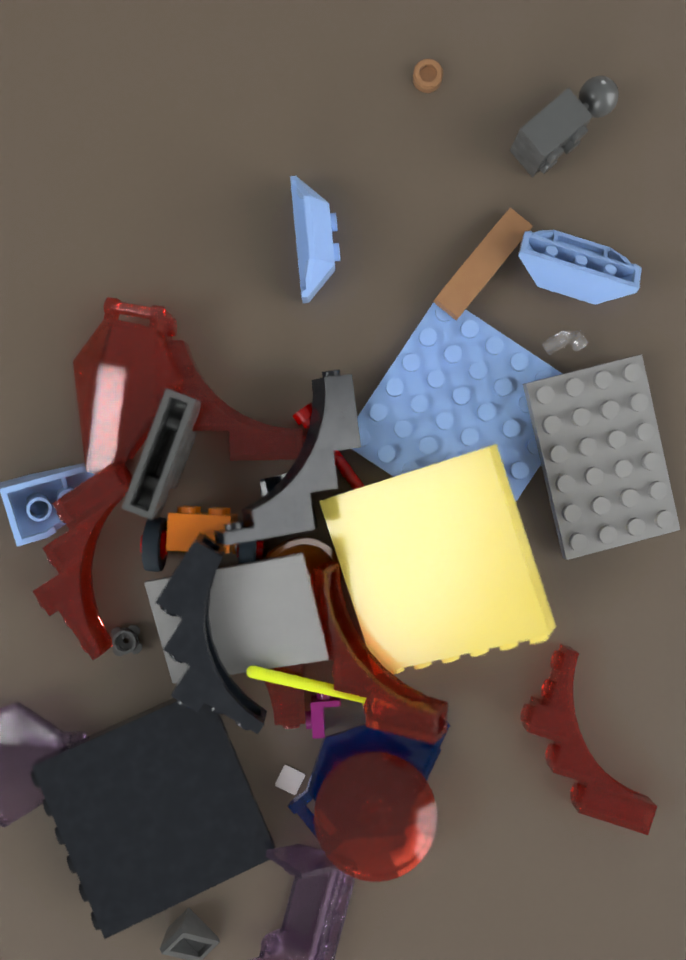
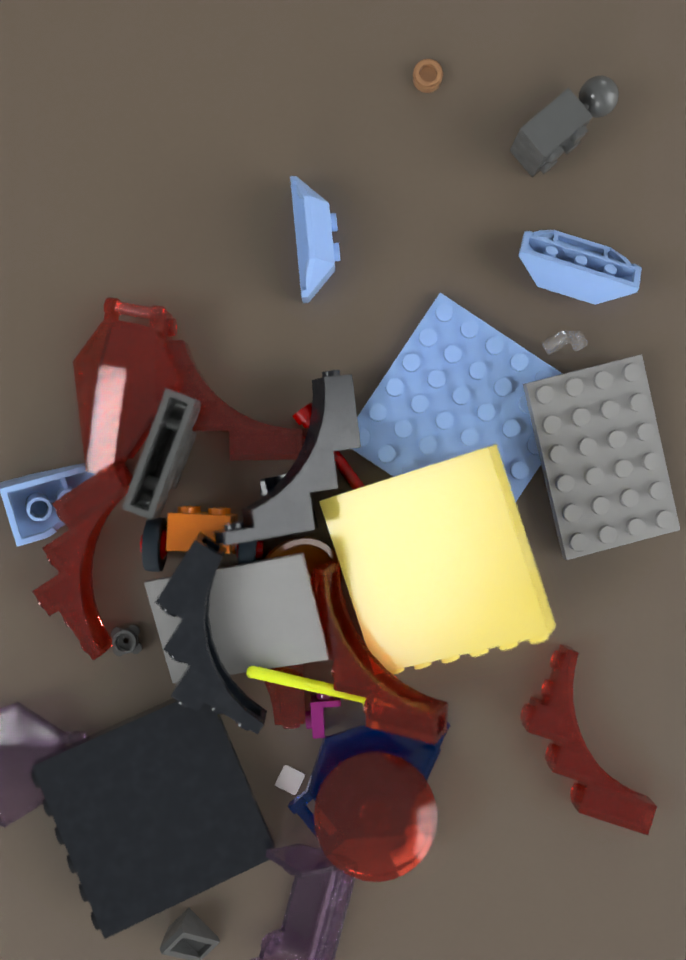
(482, 264): medium nougat slope -> none

